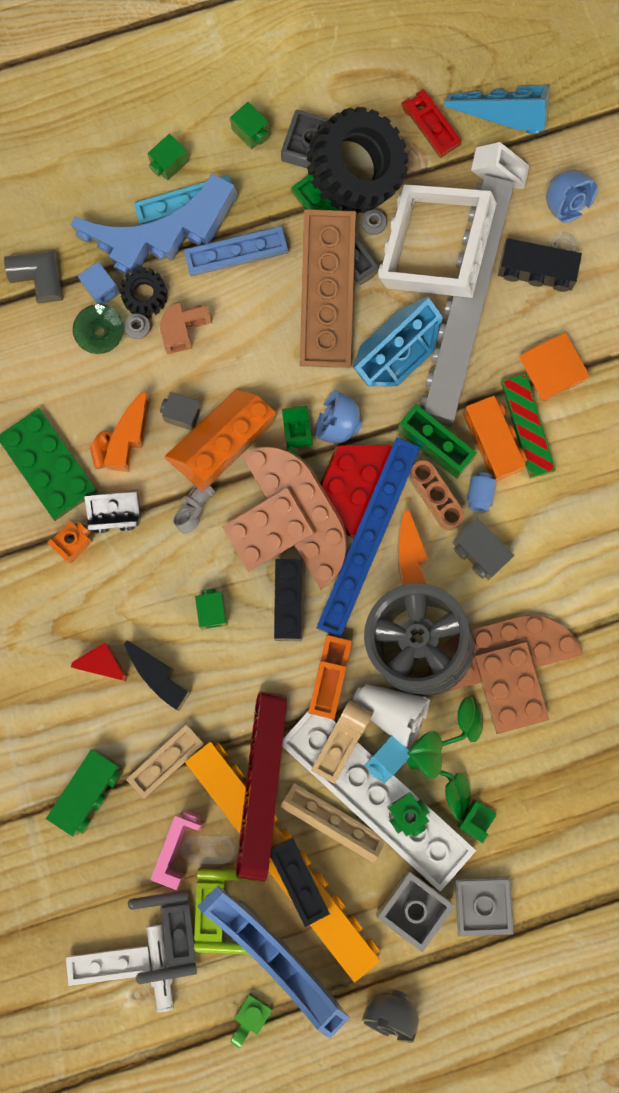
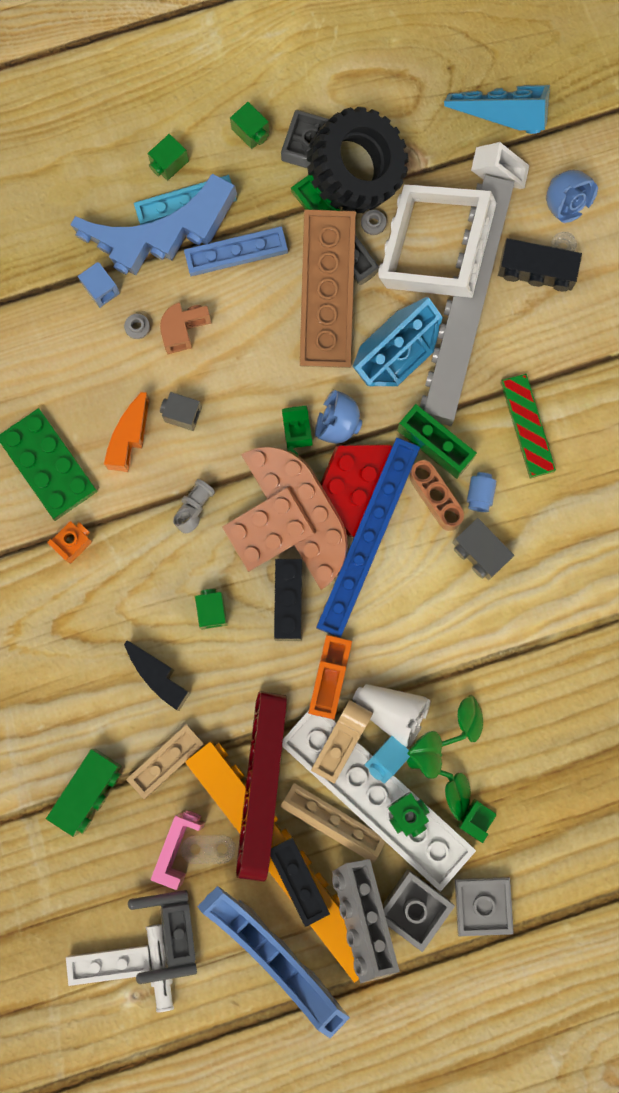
(41, 268): dark grey brick -> none
(95, 318): clear green dish -> none
(99, 447): orange arm -> none
(101, 662): red slope -> none
(112, 510): bracket -> none
(139, 278): black tyre -> none
(208, 934): lime plate -> none
(221, 438): orange slope -> none
(251, 1017): bright green plate -> none
(365, 921): none -> light grey brick
(381, 629): dark grey wheel -> none
(392, 1015): dark grey cylinder -> none
(410, 551): orange slope -> none
(432, 123): red plate -> none
(494, 438): orange brick -> none
(506, 665): nougat plate -> none
(554, 366): orange slope -> none

